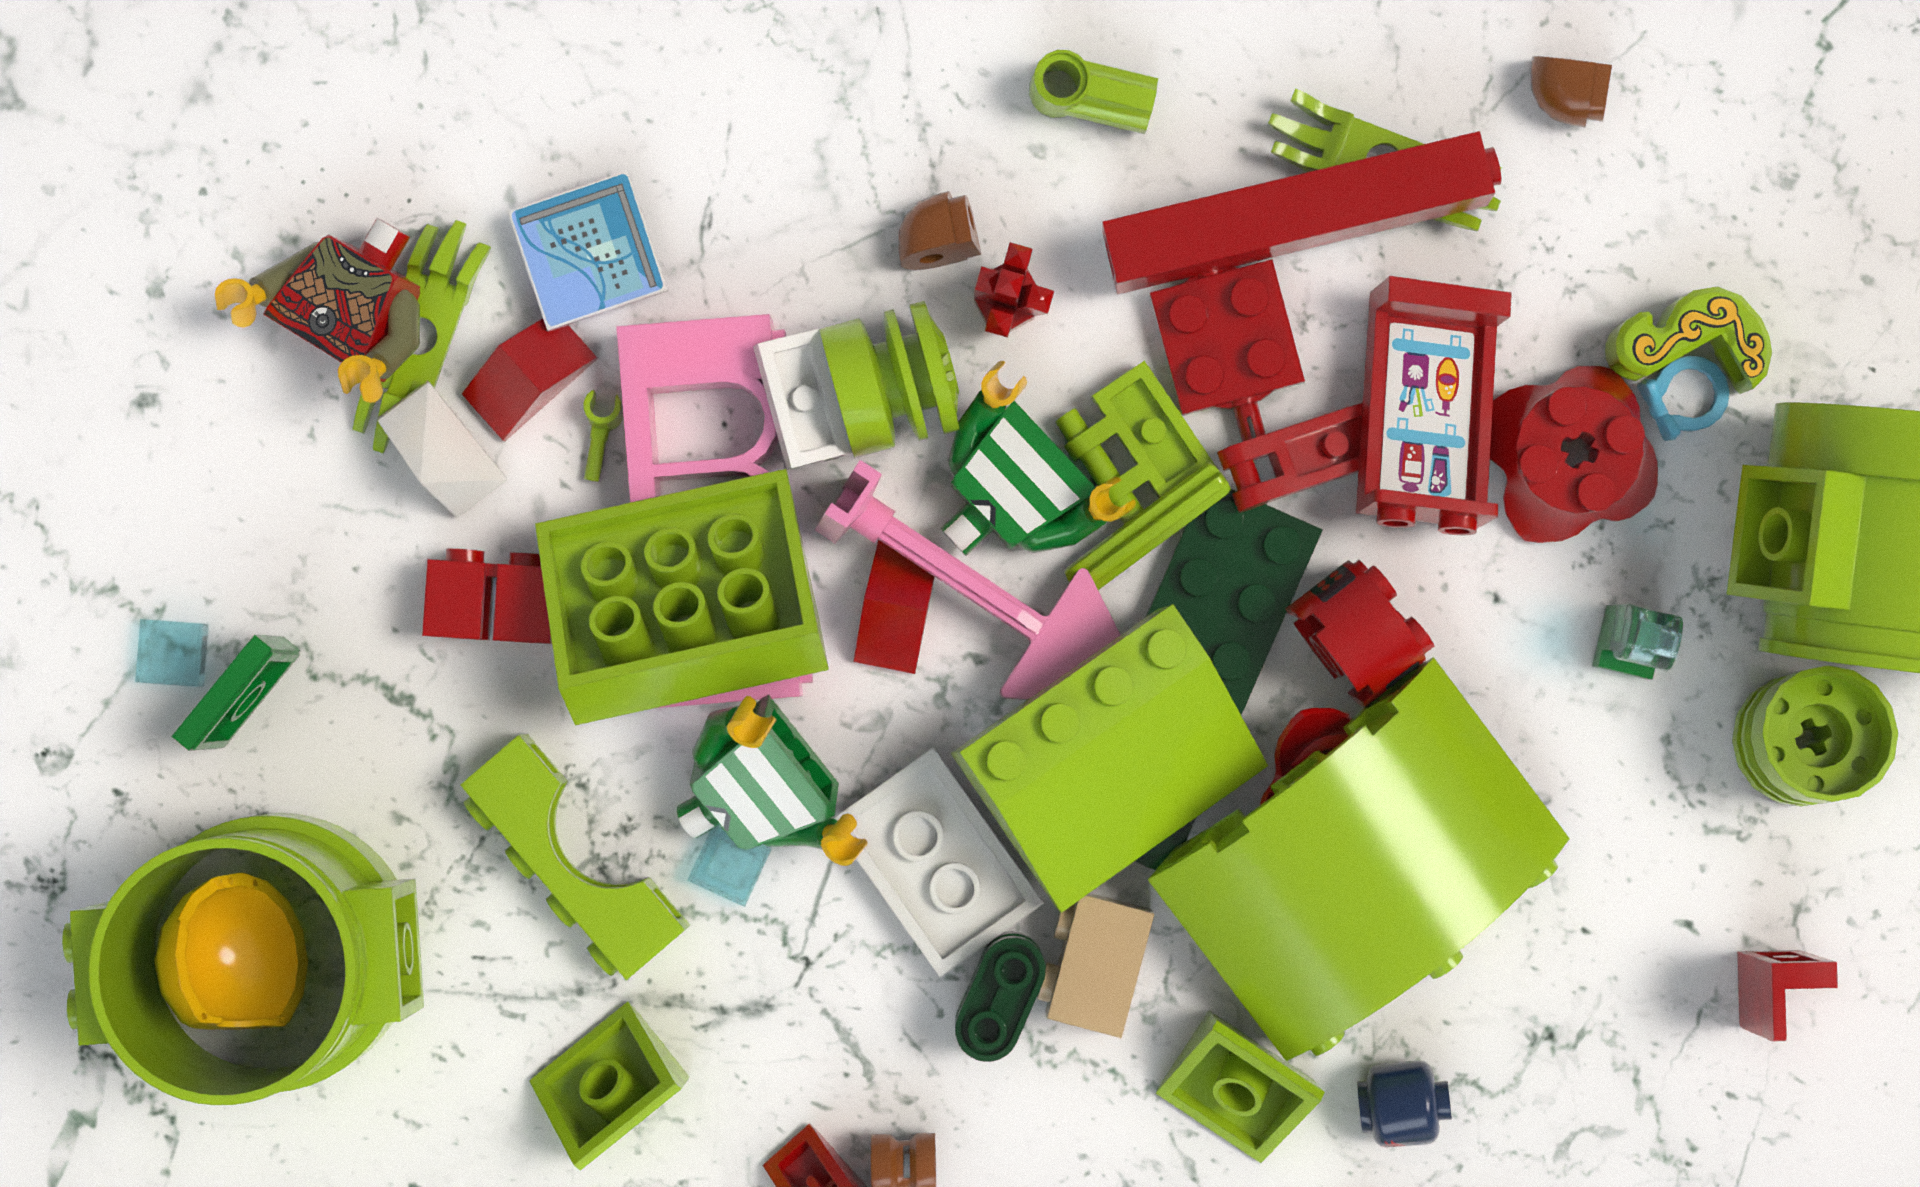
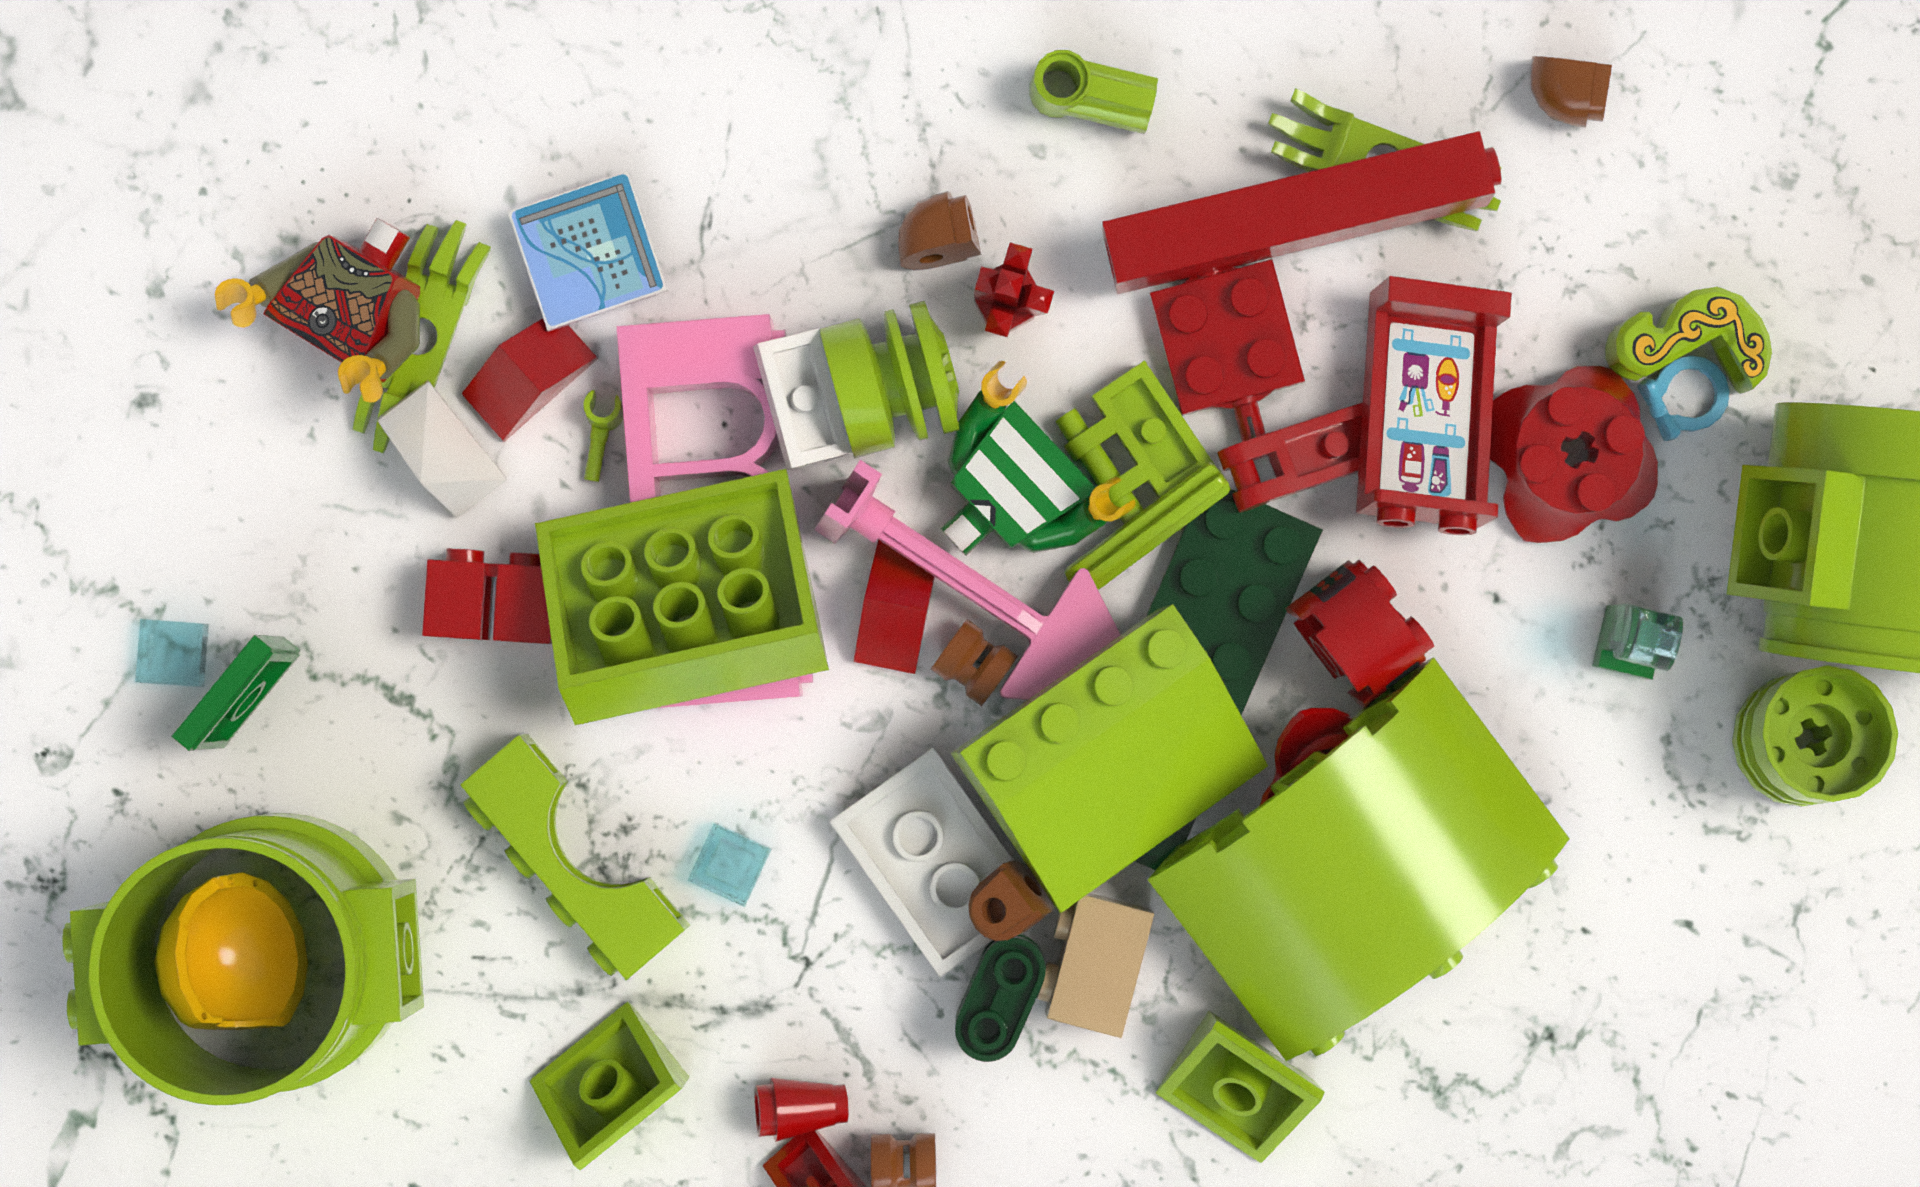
(765, 785): torso -> none
(798, 1107): none -> red cone
(962, 653): none -> dark orange wheel
(1008, 902): none -> dark orange piece
(1403, 1104): dark blue head -> none
(1763, 984): red panel -> none

